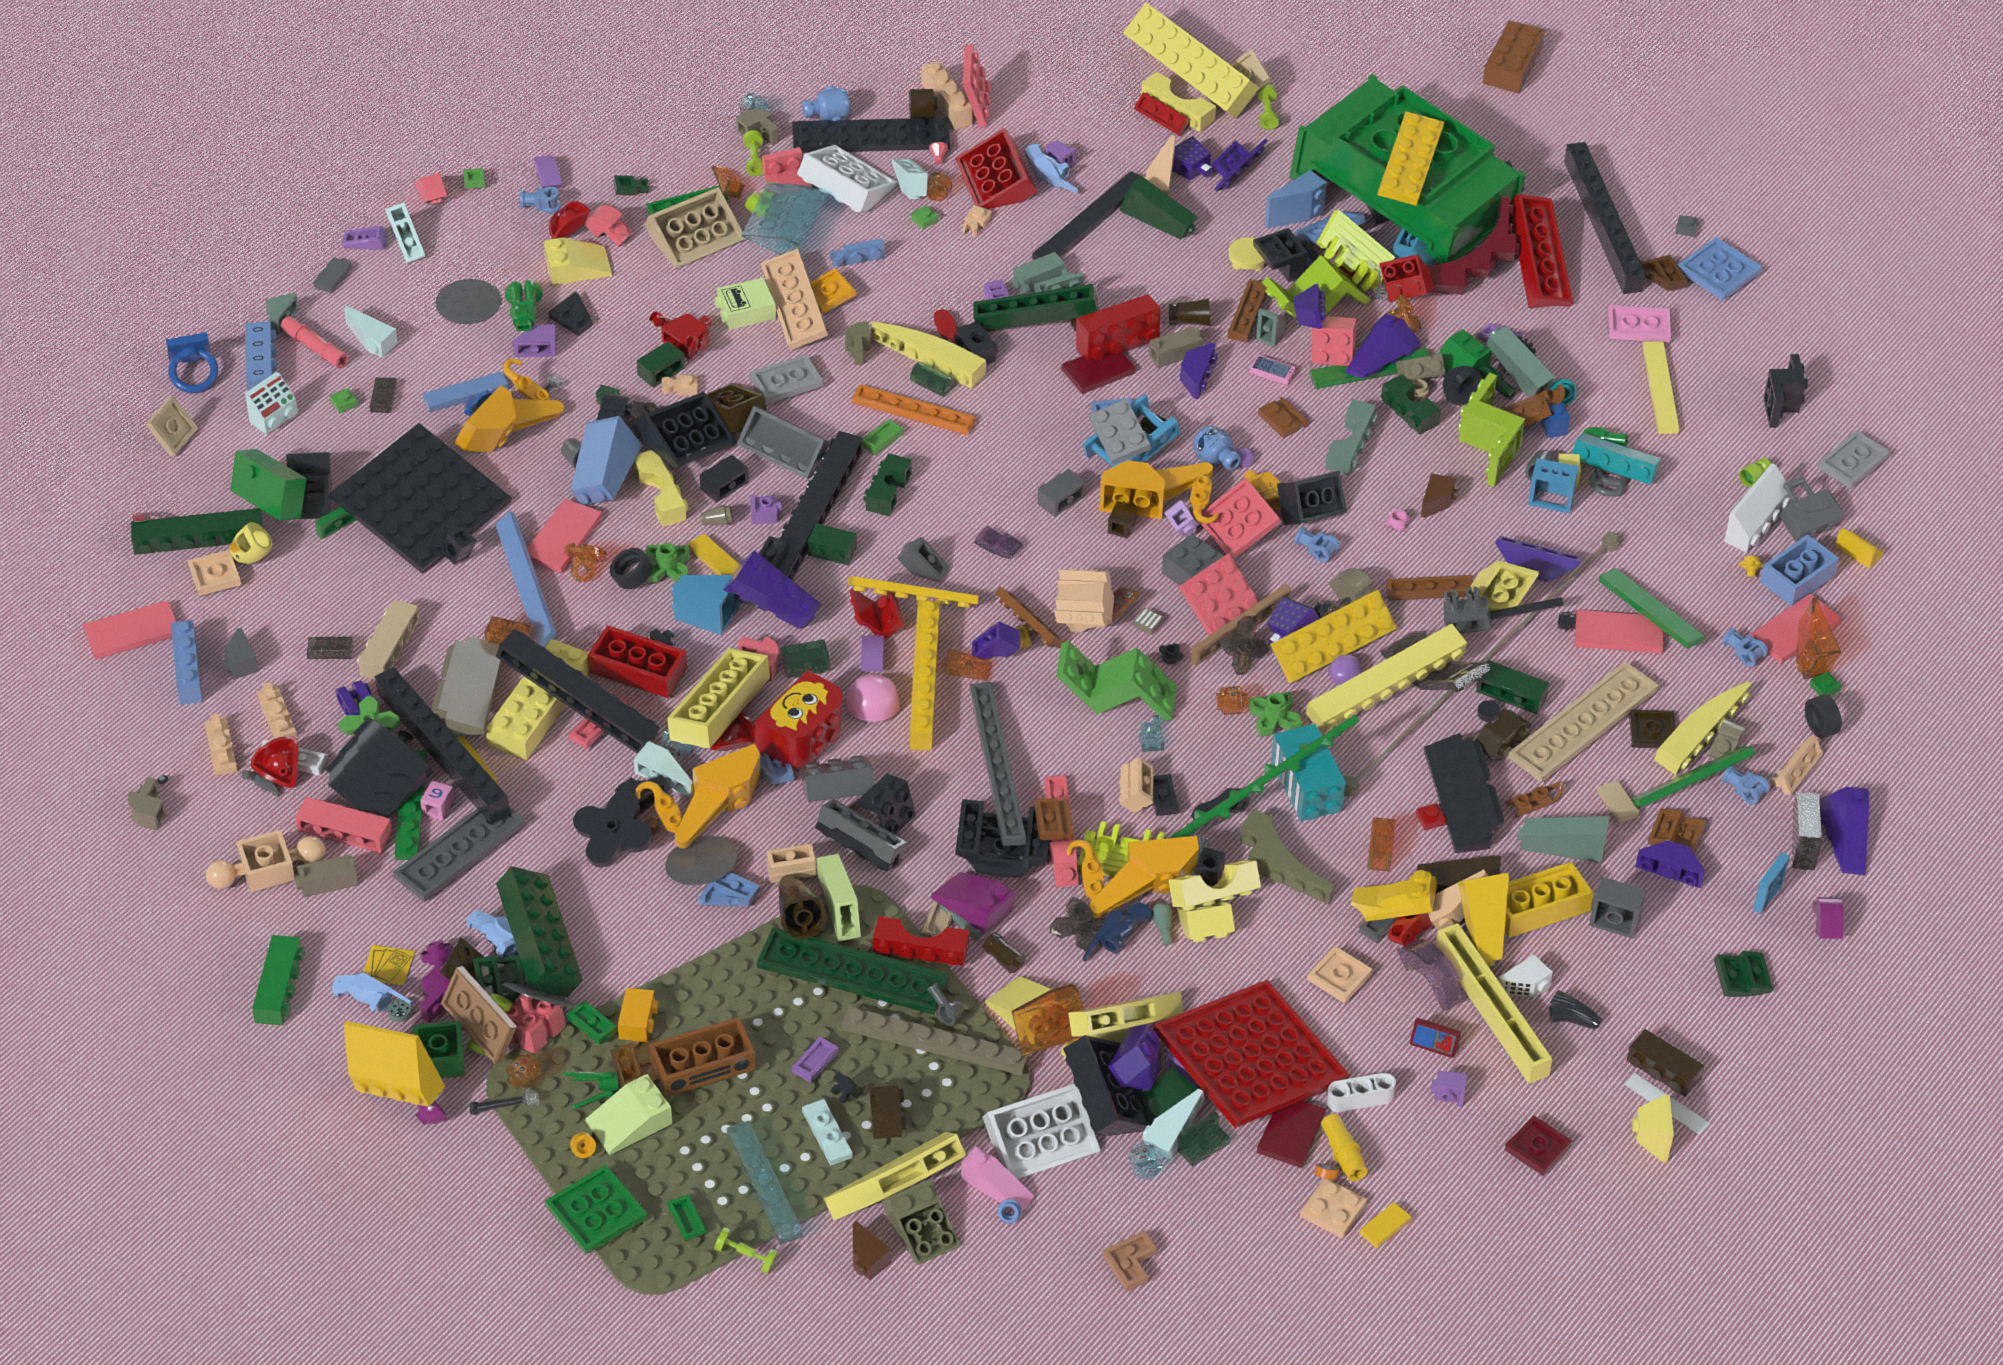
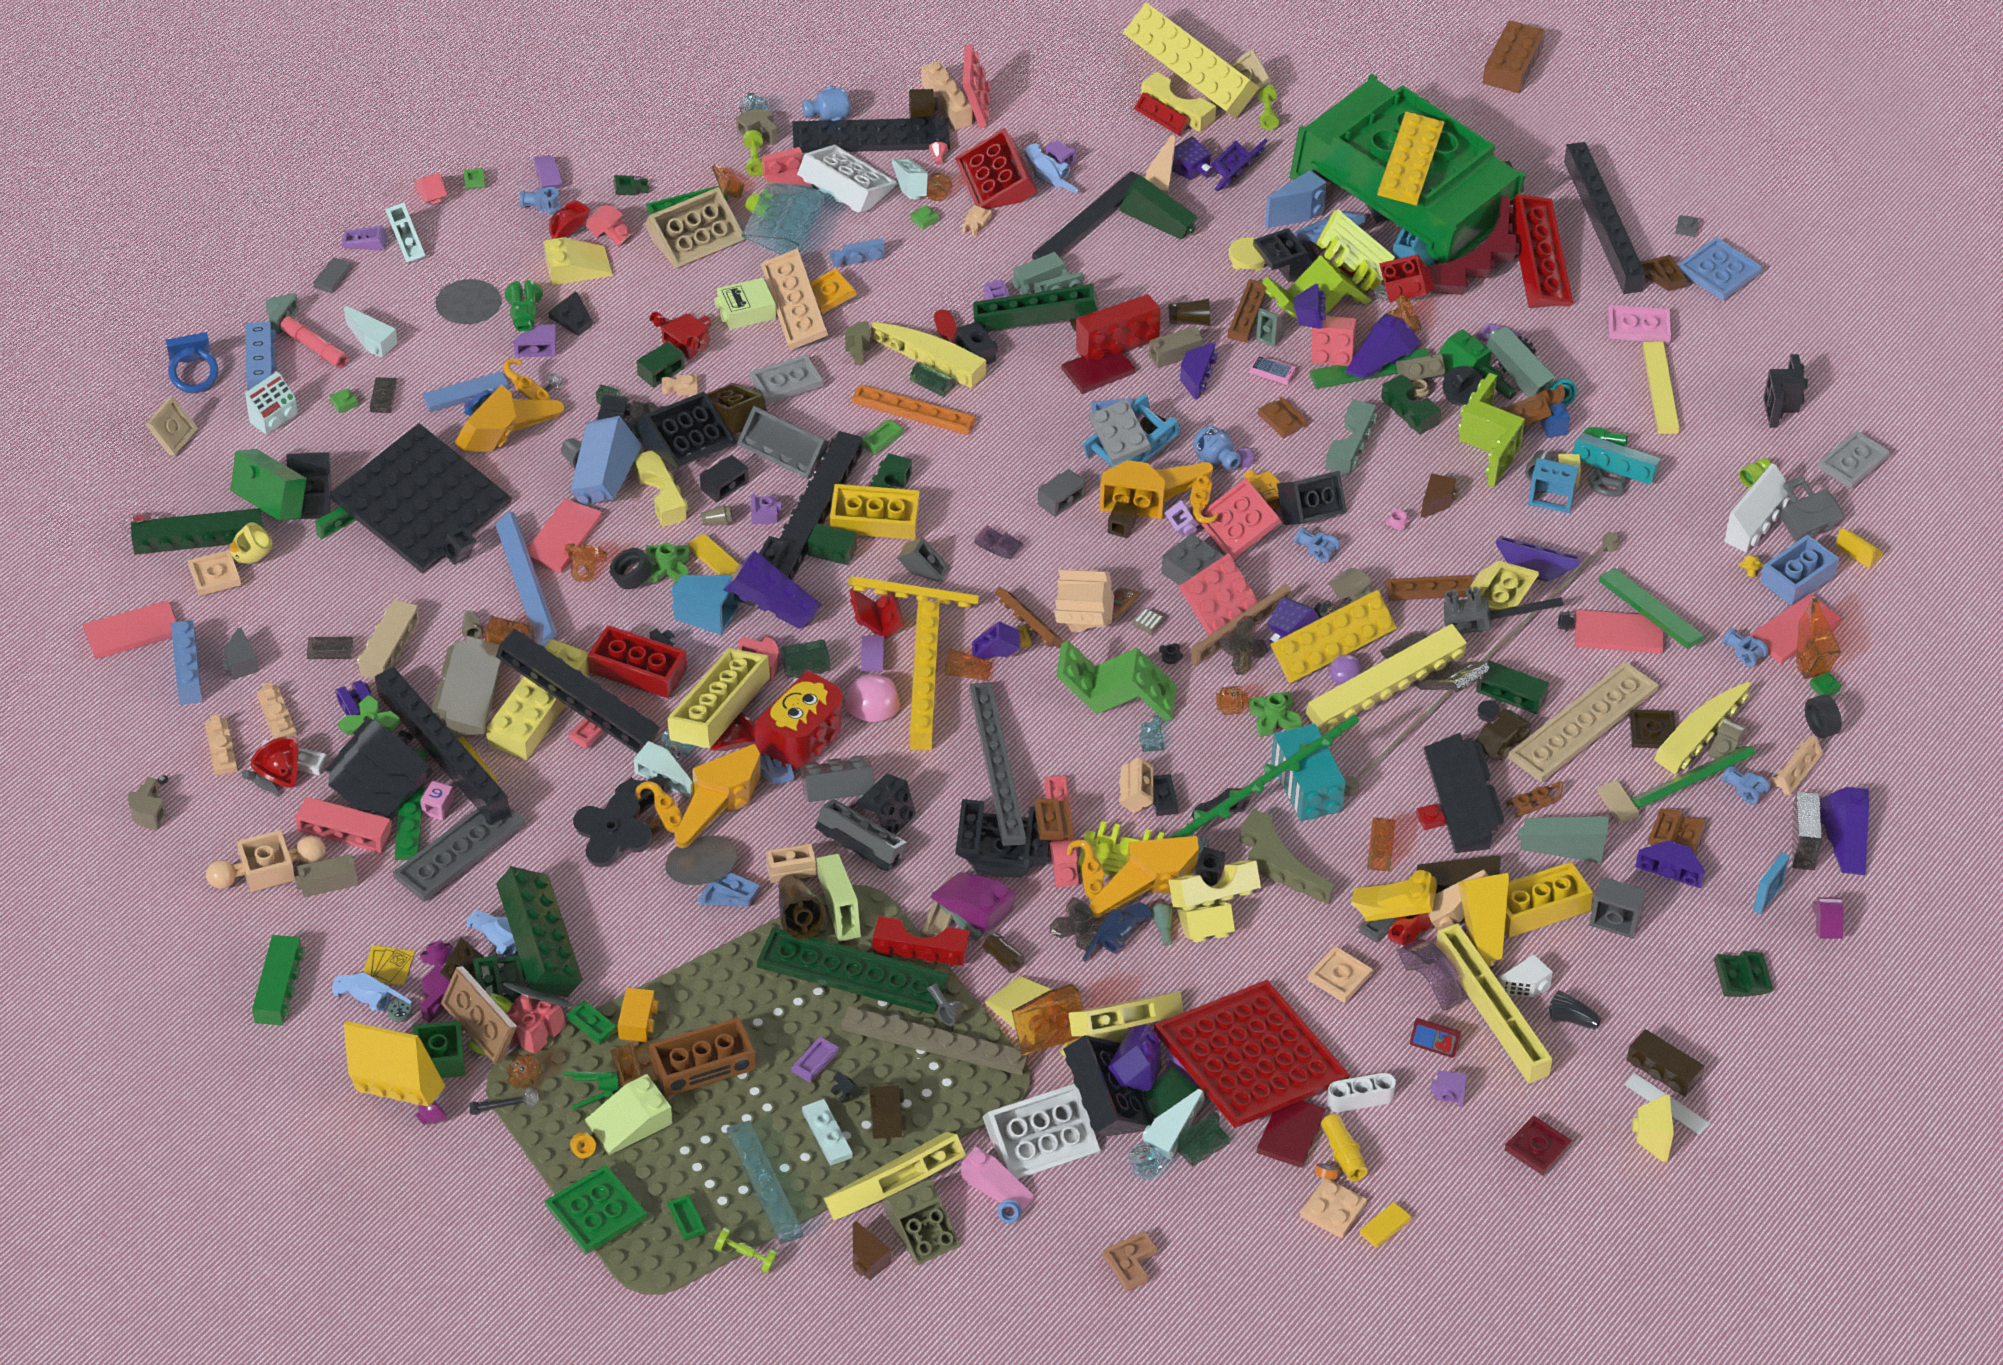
(472, 625): none -> dark tan cone
(875, 511): none -> yellow slope

